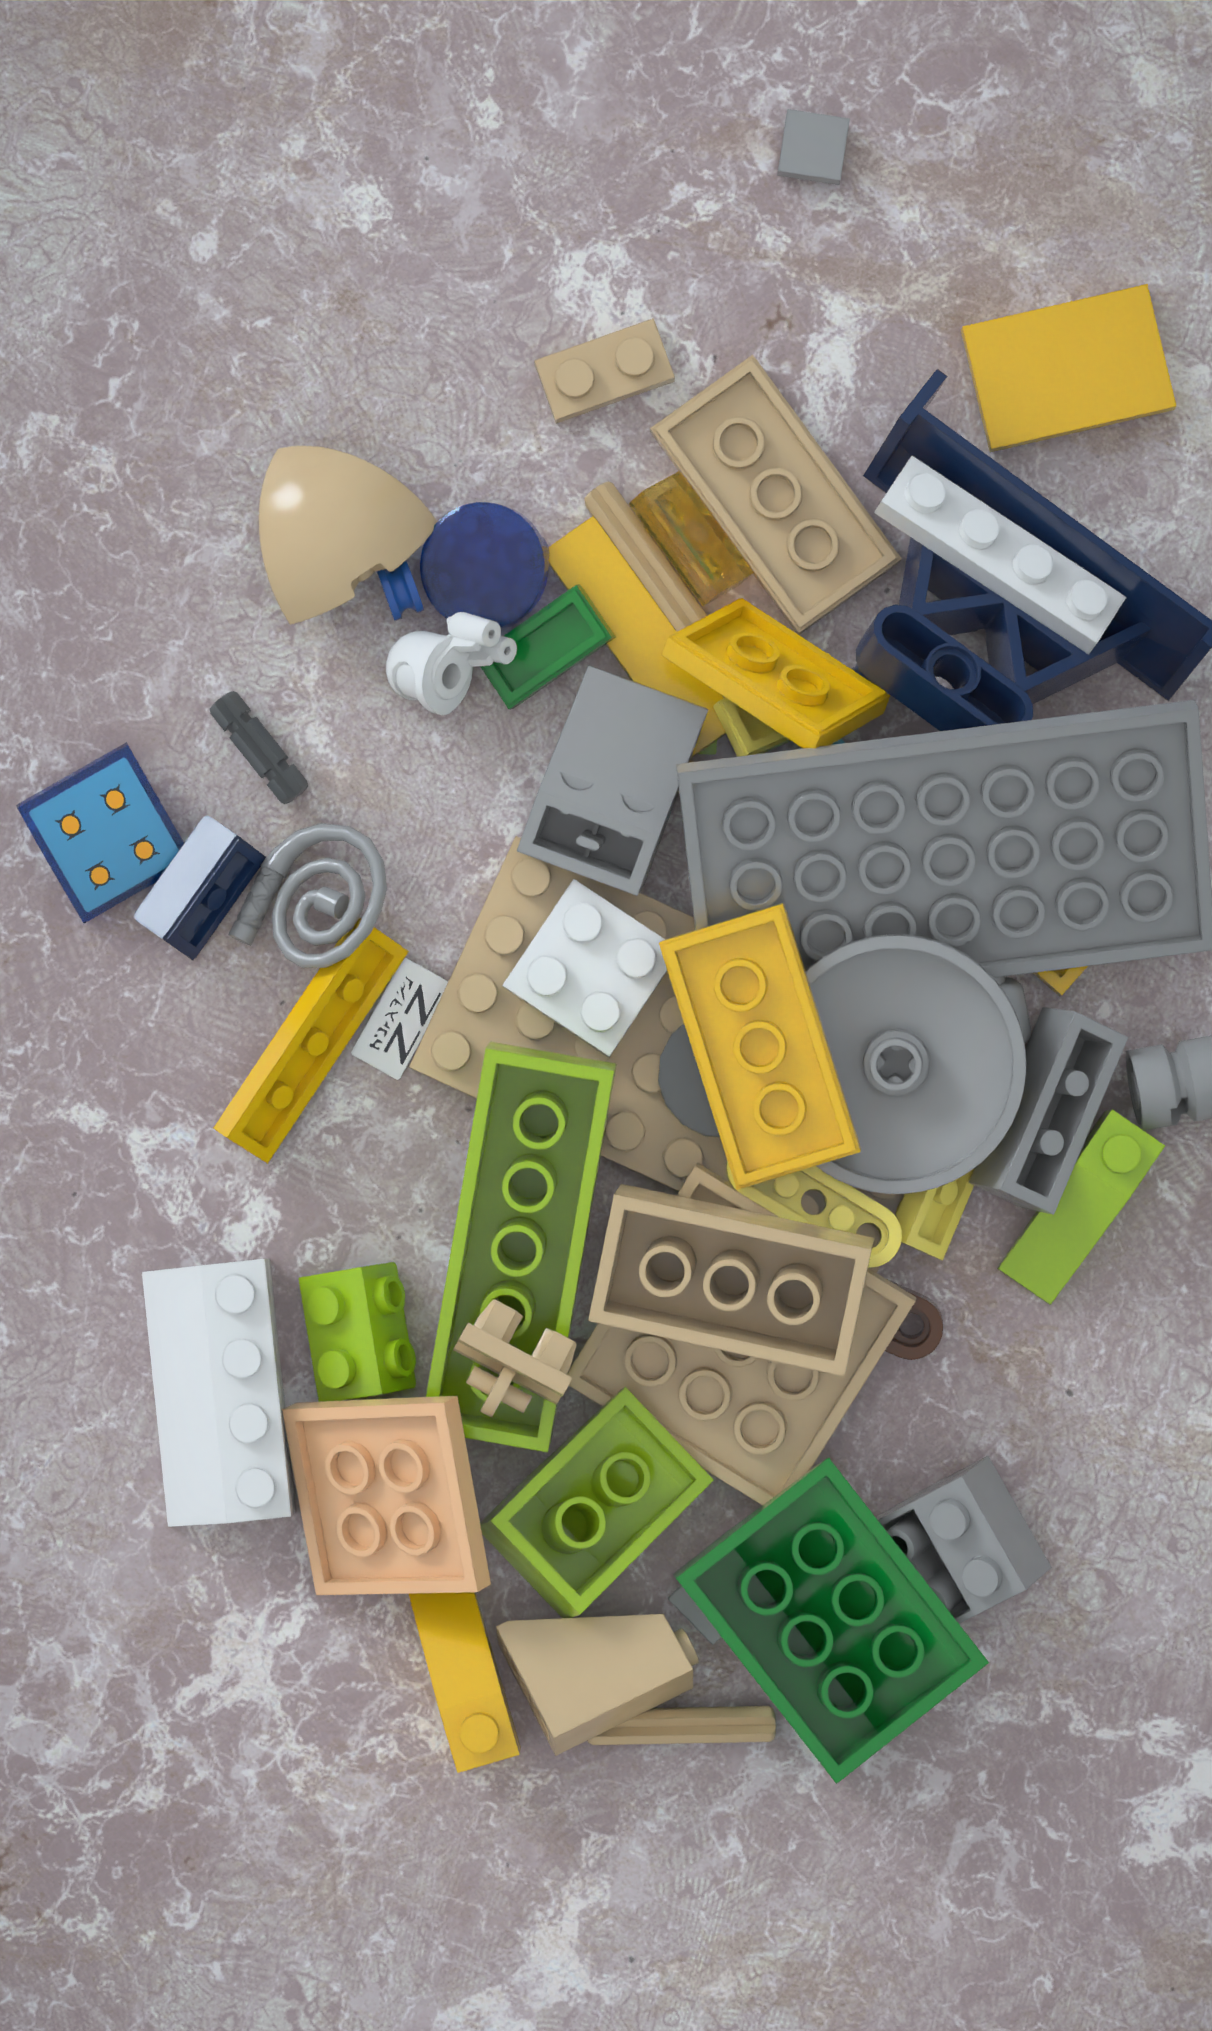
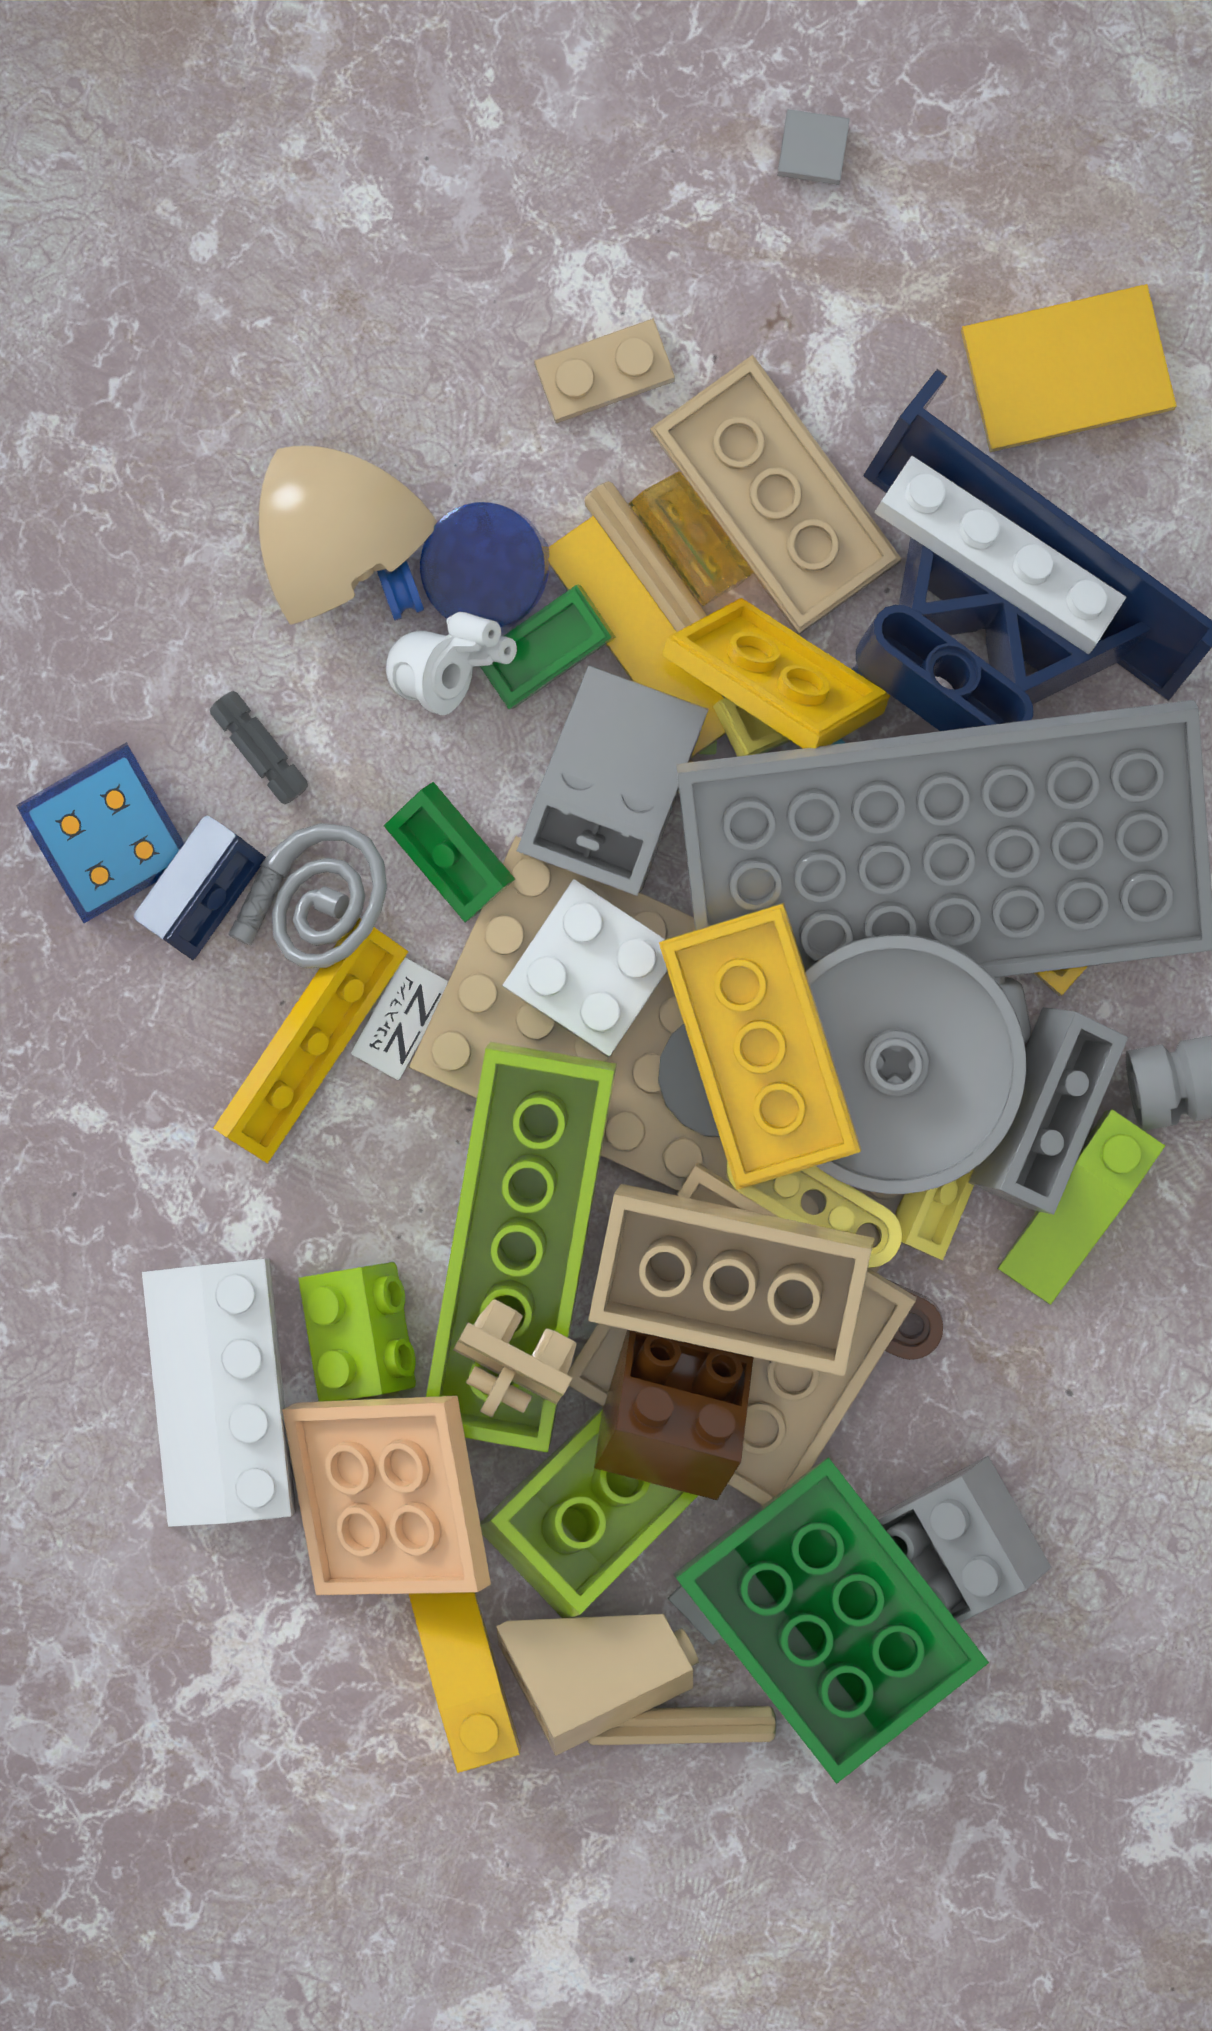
(449, 852): none -> green plate
(675, 1414): none -> reddish brown slope

